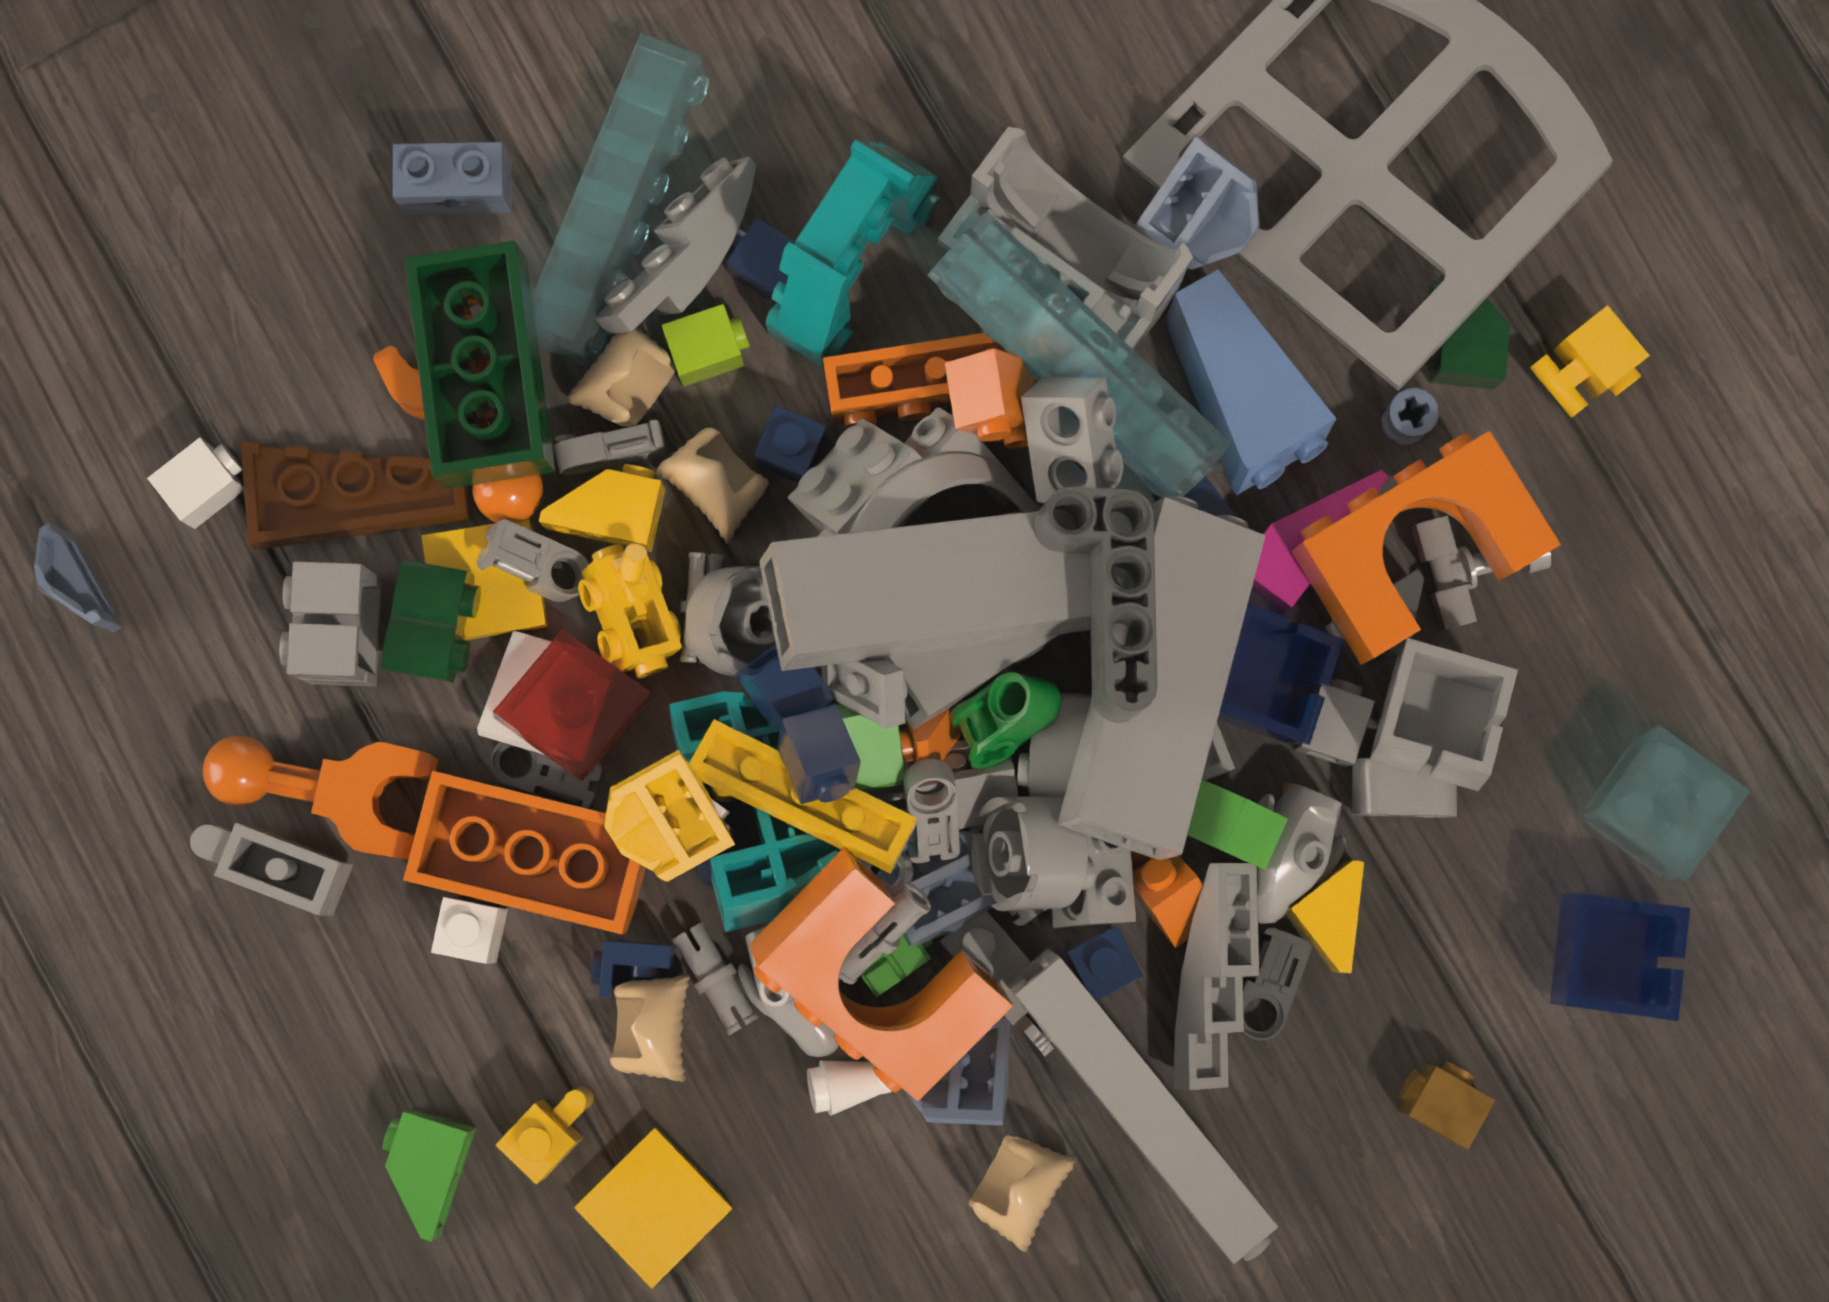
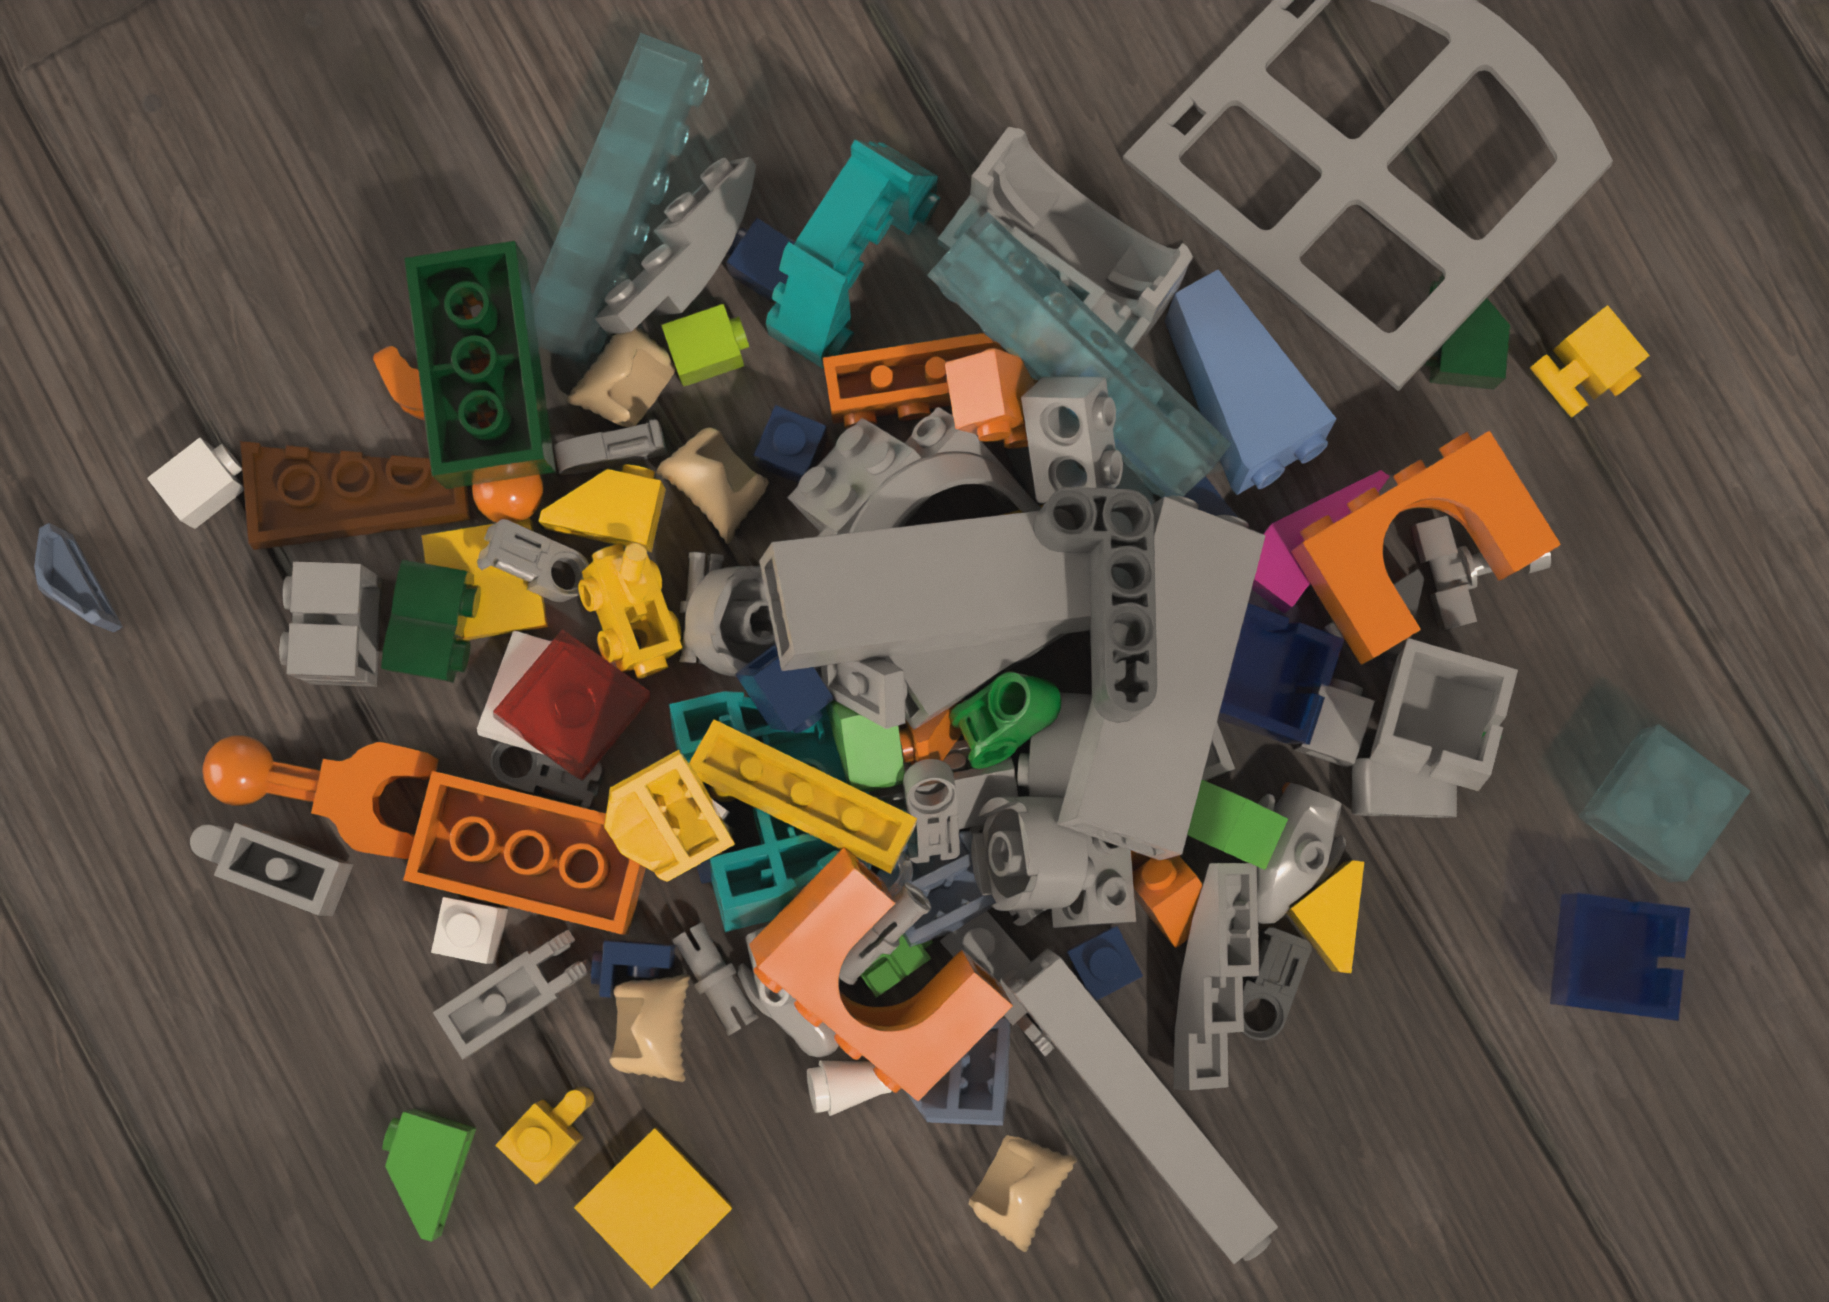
(452, 178): sand blue brick -> none
(507, 997): none -> light grey hinge
(819, 755): dark blue brick -> none
(1203, 205): sand blue slope -> none
(1414, 401): sand blue bush -> none
(1445, 1102): pearl gold brick -> none

